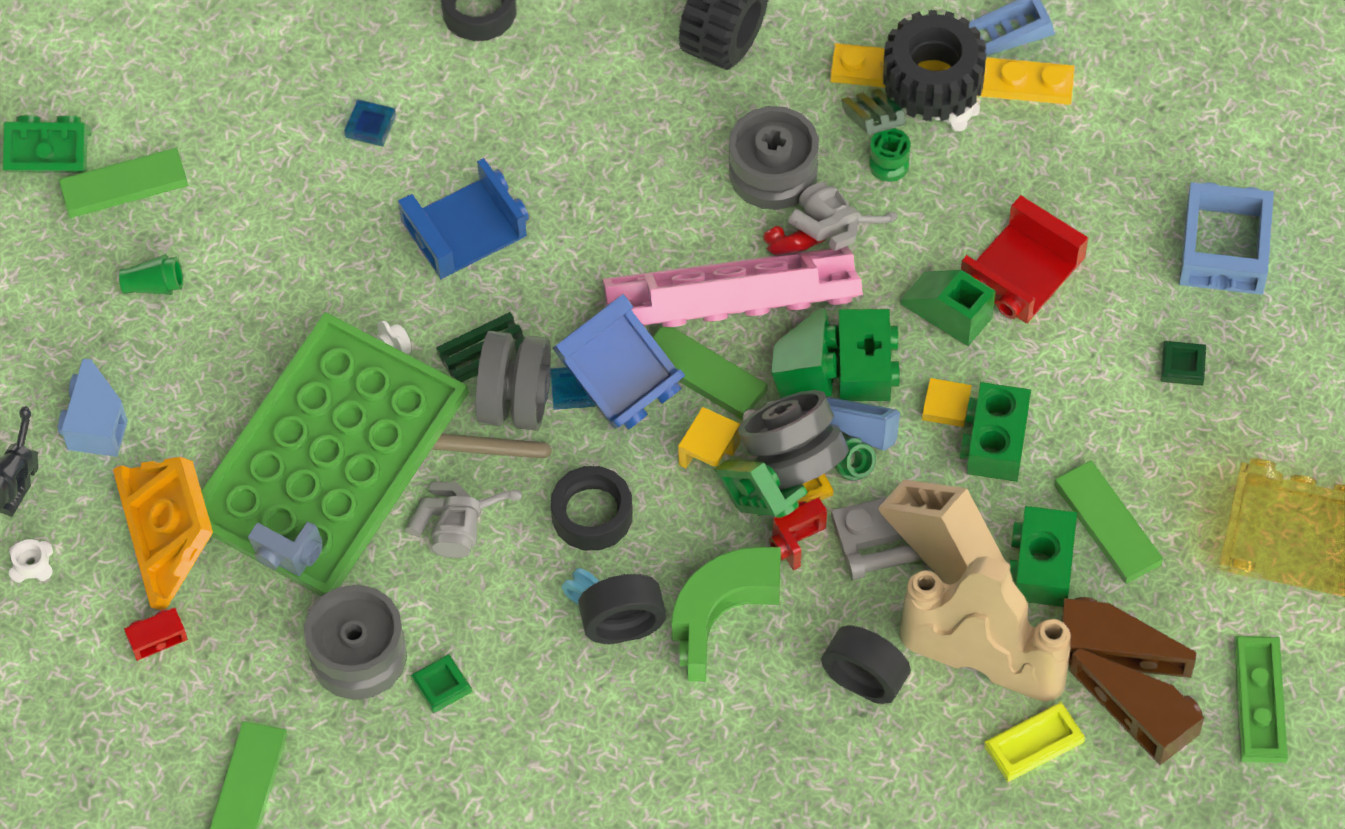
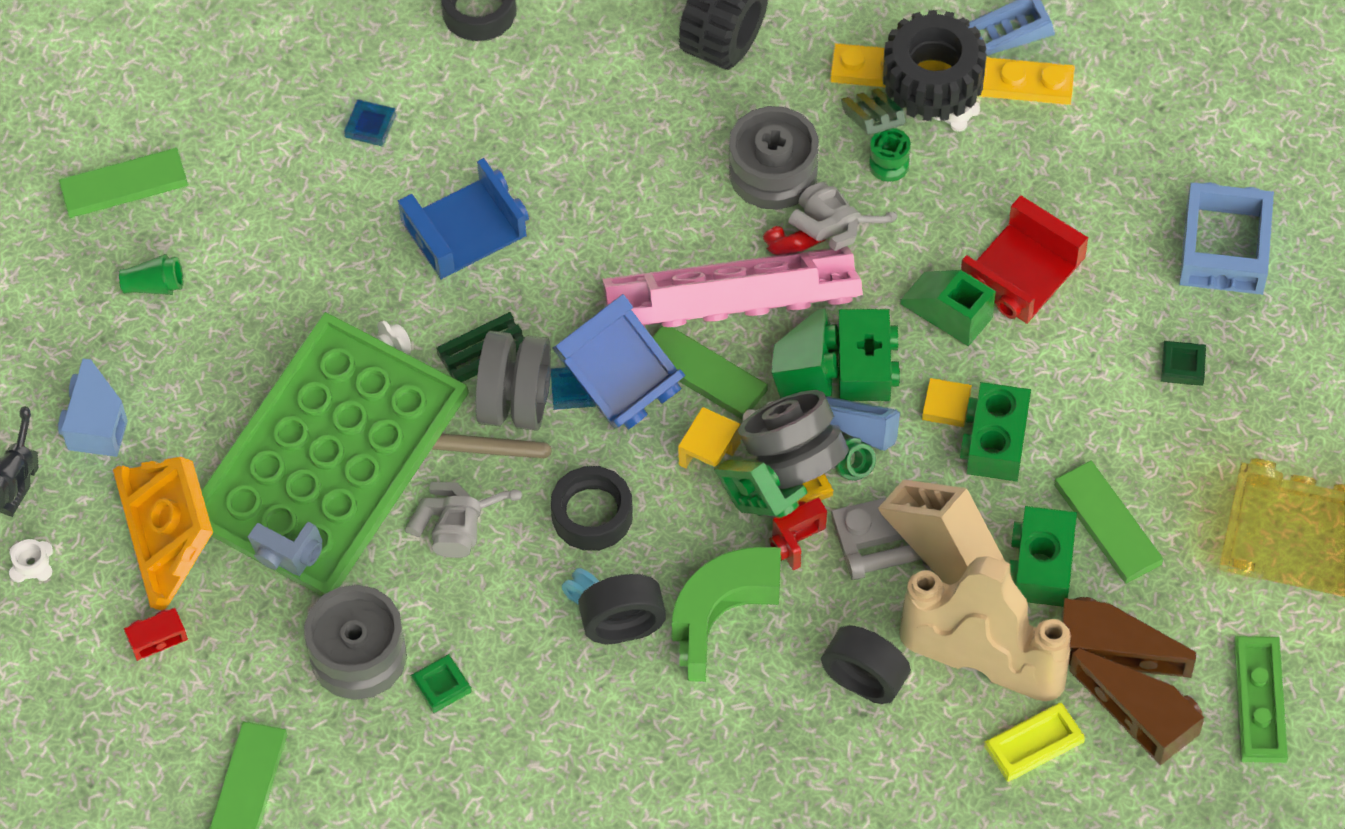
(45, 146): green bracket -> none

